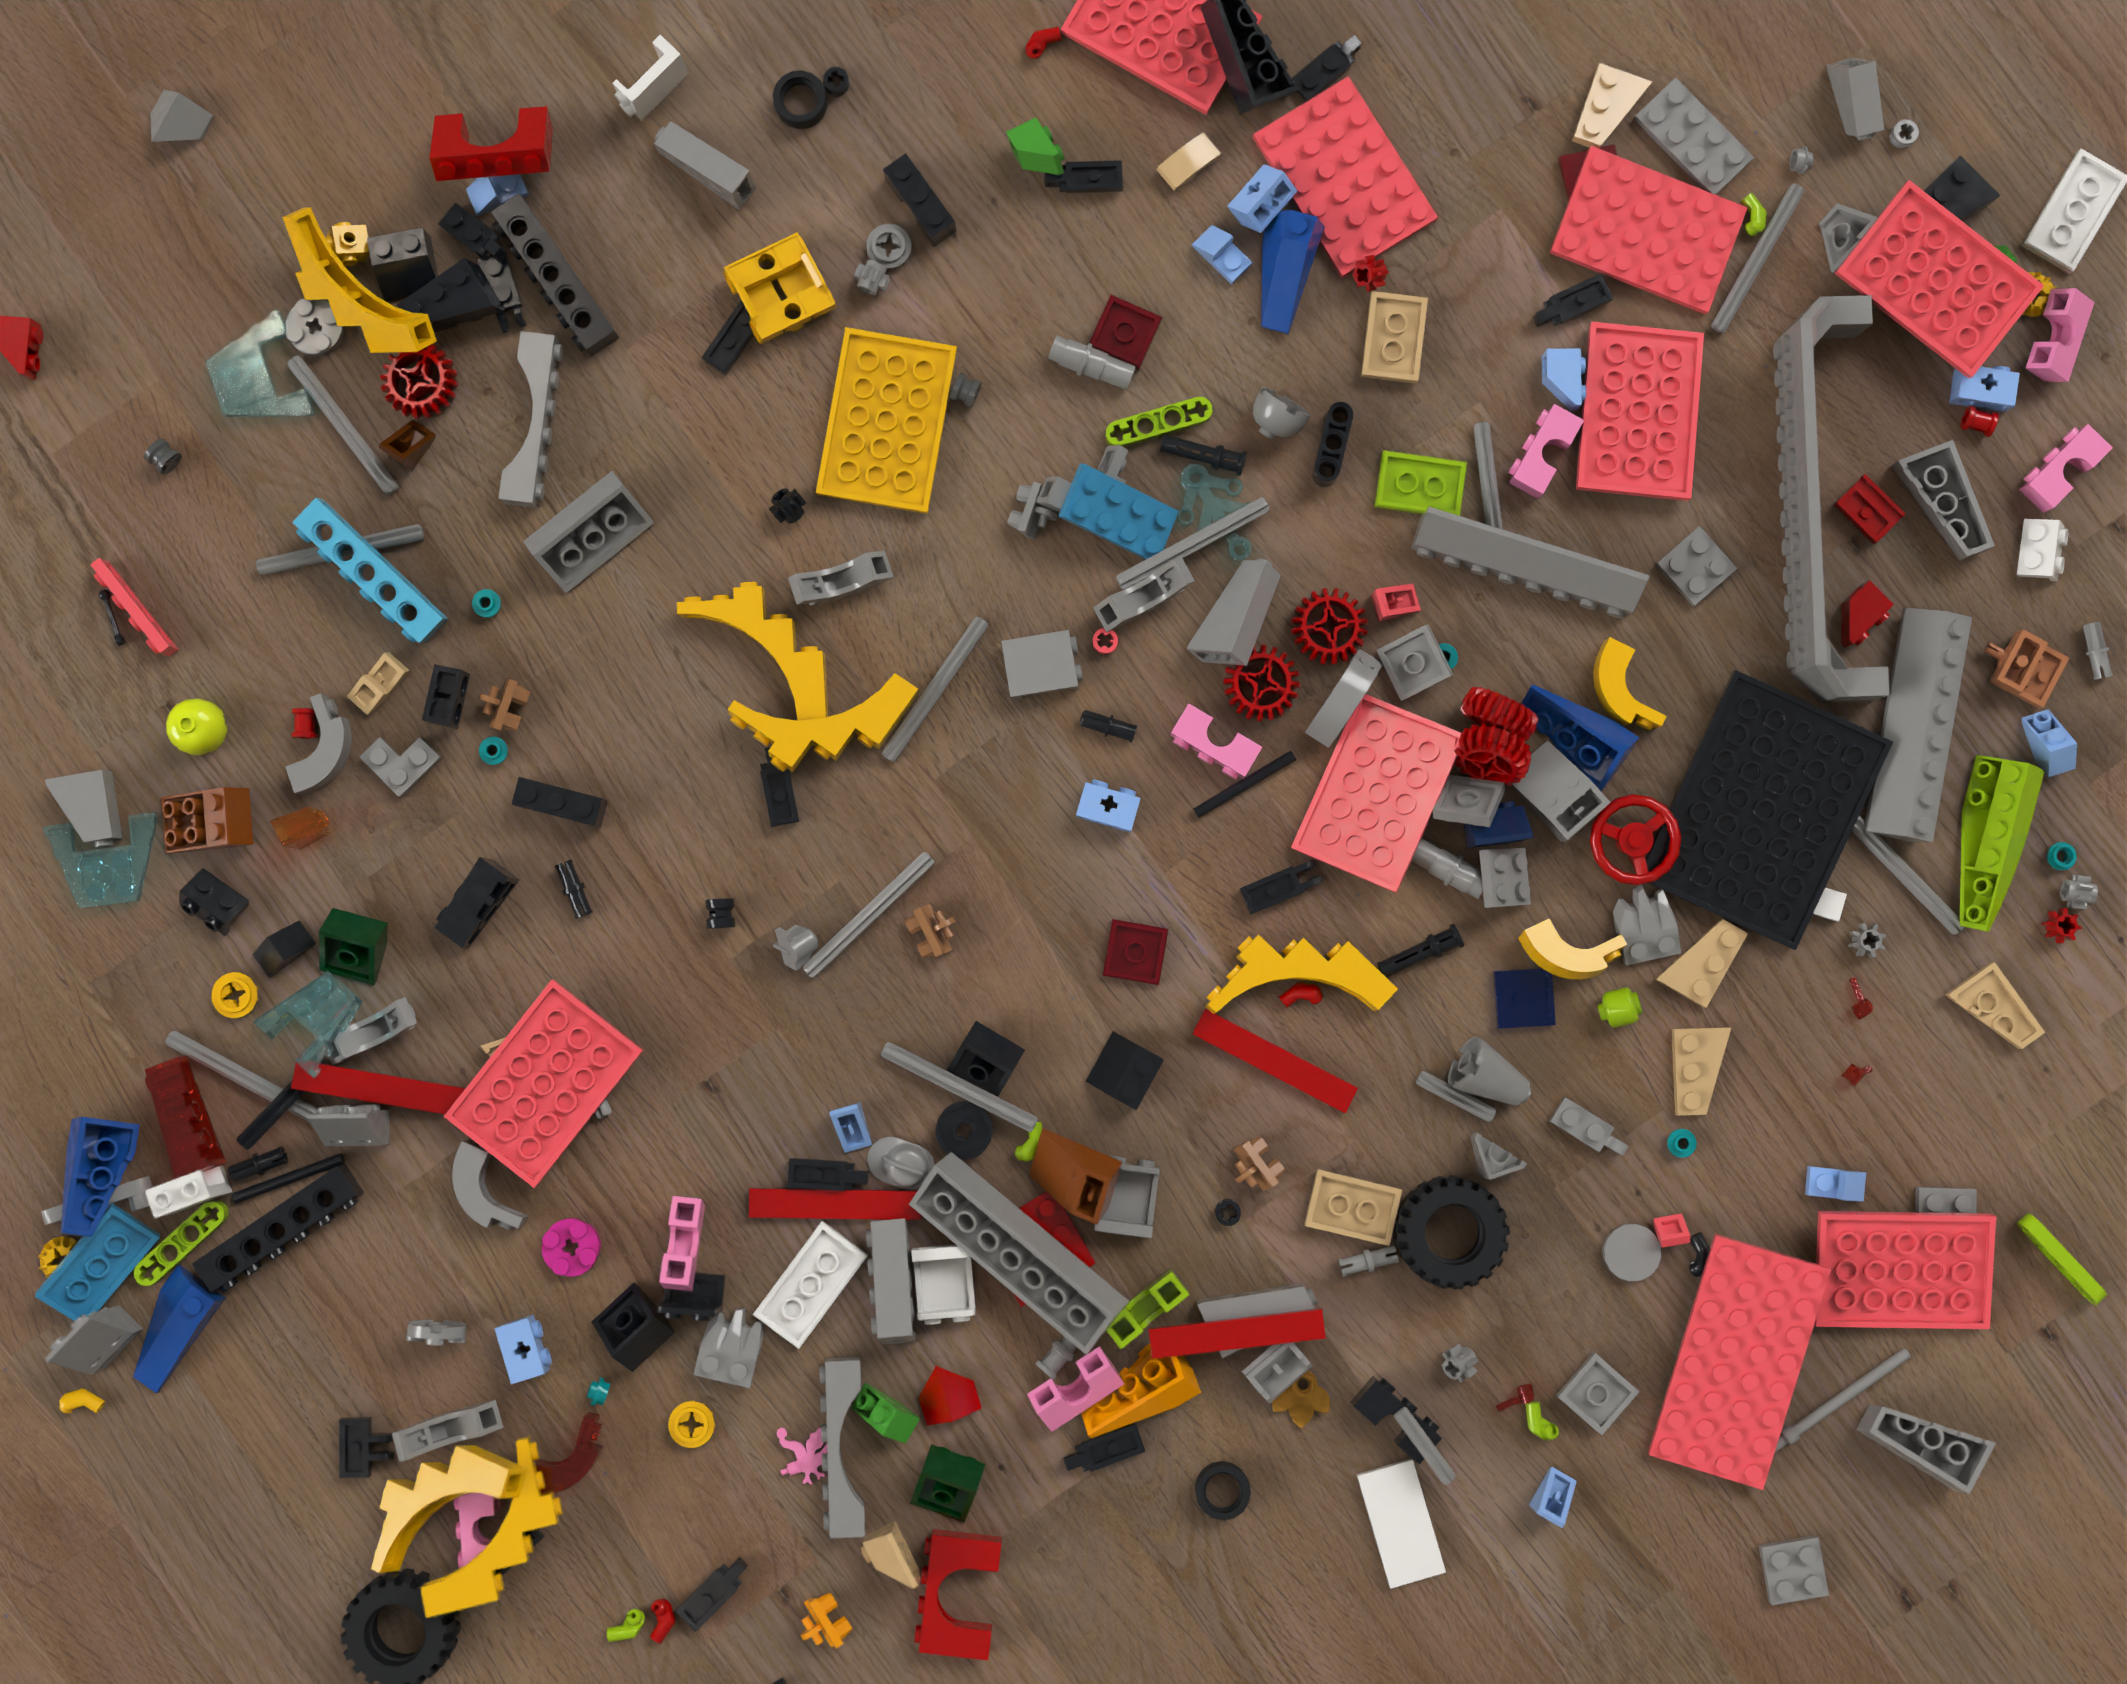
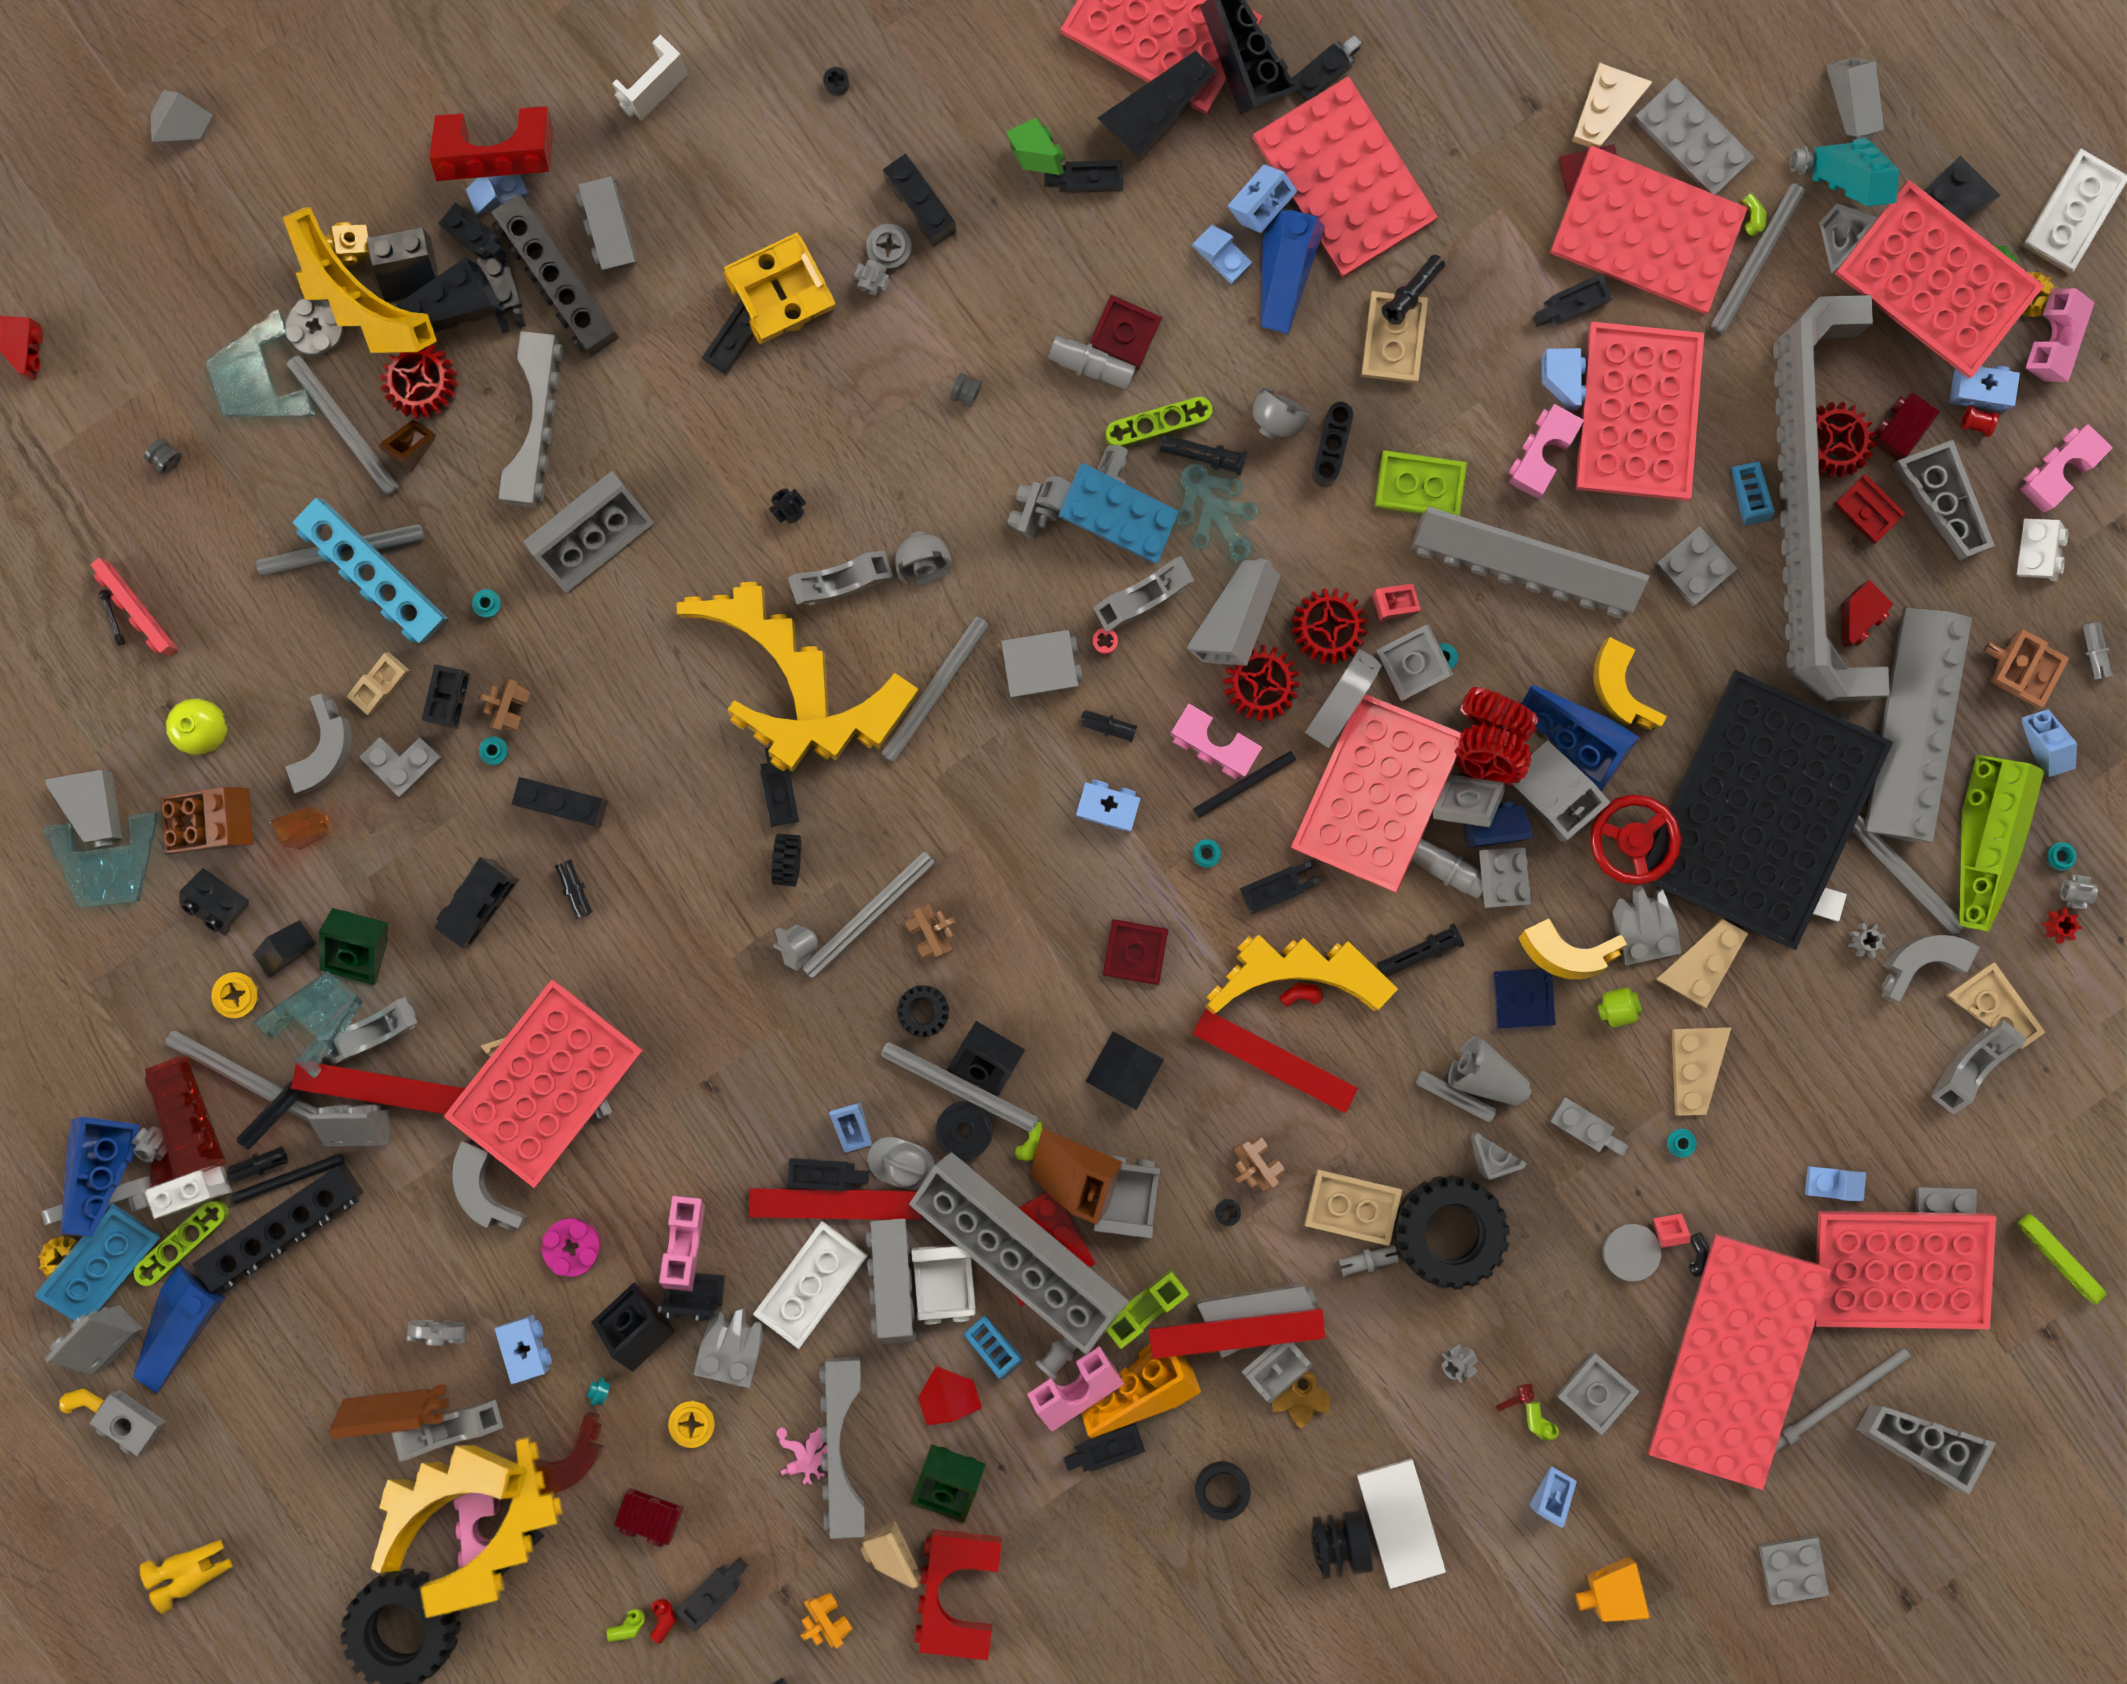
(144, 1423): none -> light grey brick
(149, 1144): none -> light grey gear
(161, 1171): none -> clear red slope
(188, 1571): none -> yellow piece
(304, 723): red bush -> none
(355, 1447): black hinge -> none
(388, 1412): none -> dark orange tile
(606, 222): none -> light grey wedge
(648, 1517): none -> dark red brick
(705, 164): light grey slope -> none
(720, 913): black wheel -> none
(786, 859): none -> black tyre
(800, 78): black tyre -> none
(885, 1413): bright green slope -> none
(886, 420): yellow plate -> none
(922, 558): none -> light grey cylinder
(940, 1016): none -> black tyre
(993, 1363): none -> dark azure slope
(1039, 41): red arm -> none
(1158, 105): none -> black wedge
(1188, 160): tan slope -> none
(1194, 542): light grey axle -> none
(1216, 853): none -> teal plate
(1342, 1544): none -> black wheel
(1370, 273): red gear -> none
(1377, 1401): black arch -> none
(1407, 296): none -> black pin
(1424, 1446): light grey axle -> none
(1487, 475): light grey axle -> none
(1615, 1592): none -> light orange torso
(1756, 516): none -> dark azure slope
(1845, 447): none -> red gear
(1855, 1074): clear red hand -> none
(1859, 170): none -> teal wedge
(1863, 1006): clear red hand -> none
(1900, 142): light grey bush -> none
(1905, 426): none -> dark red brick
(1908, 958): none -> light grey arch
(1973, 1063): none -> light grey arch

